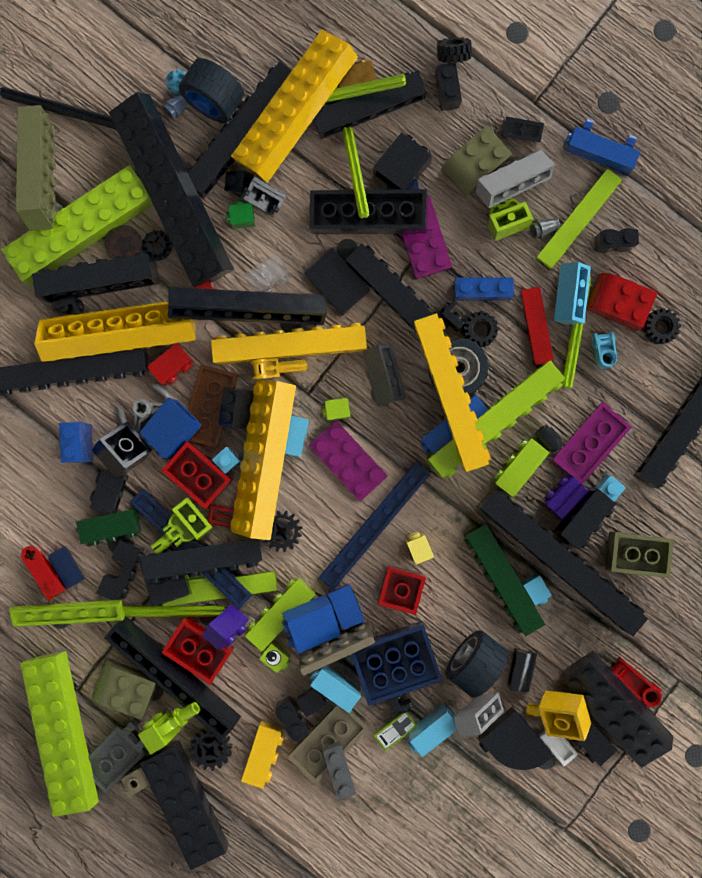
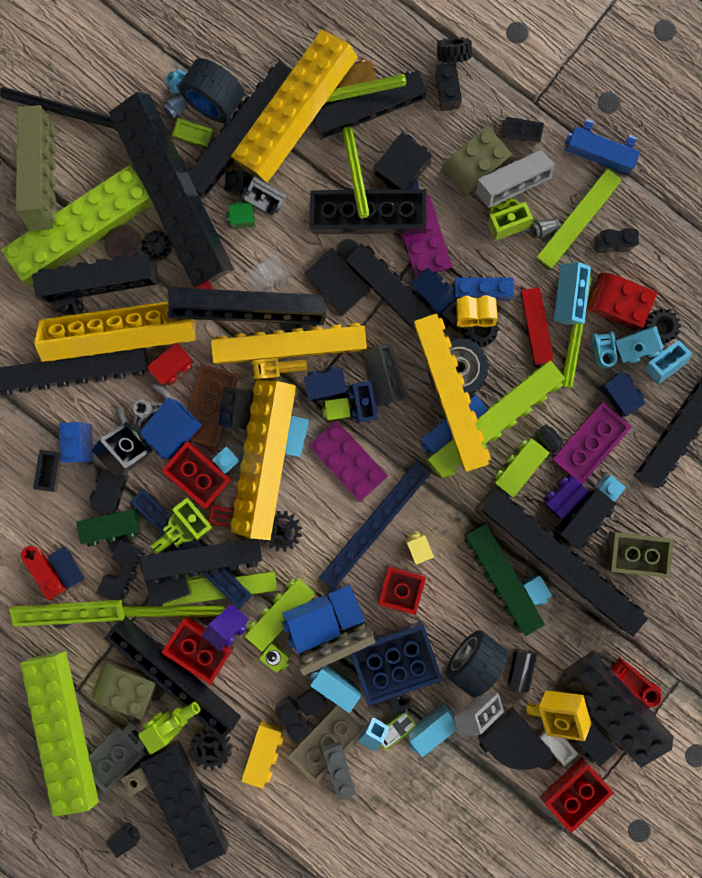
(47, 471): none -> black brick
(123, 839): none -> black brick
(192, 133): none -> lime tile
(325, 385): none -> dark blue brick
(362, 402): none -> dark blue brick
(373, 734): none -> medium azure brick
(433, 291): none -> dark blue brick
(476, 311): none -> yellow brick
(576, 795): none -> red brick
(623, 394): none -> dark blue brick
(639, 344): none -> medium azure brick
(668, 362): none -> medium azure brick

